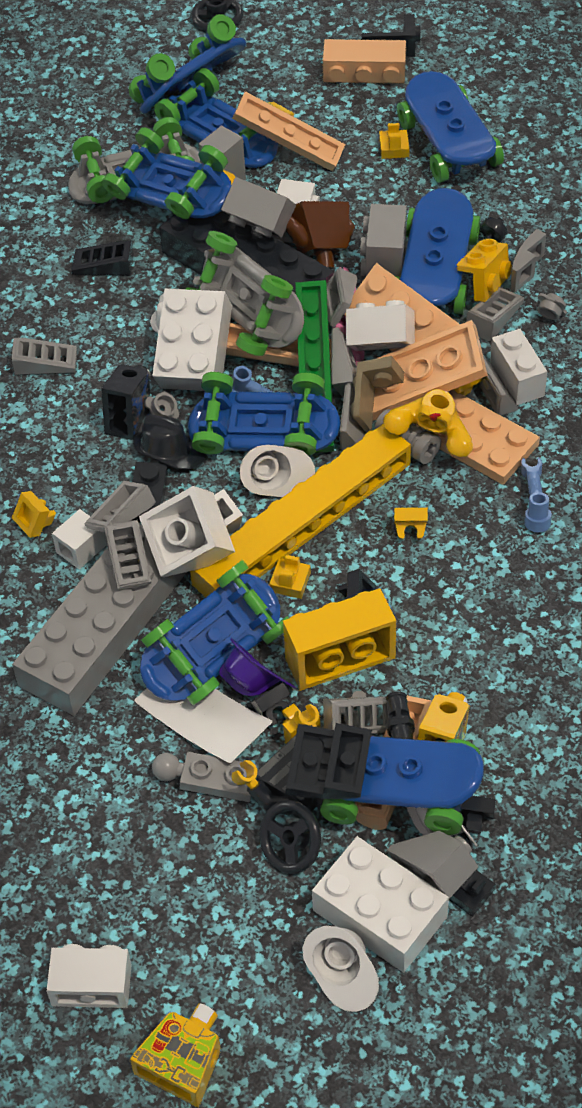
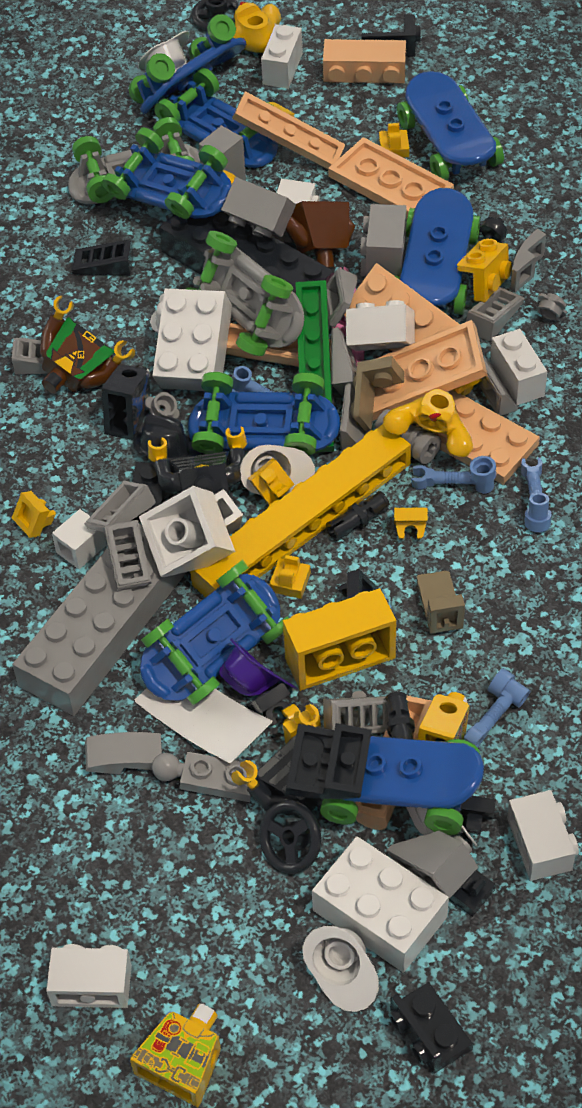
(75, 355): none -> torso
(121, 750): none -> light grey slope
(172, 48): none -> white piece
(205, 471): none -> black torso
(256, 24): none -> yellow head
(271, 481): none -> yellow tile
(281, 56): none -> white brick
(358, 516): none -> black pin
(384, 175): none -> light nougat plate
(430, 1027): none -> black bracket
(441, 605): none -> dark tan bracket
(481, 474): none -> medium blue brick
(508, 692): none -> medium blue brick
(542, 835): none -> white brick

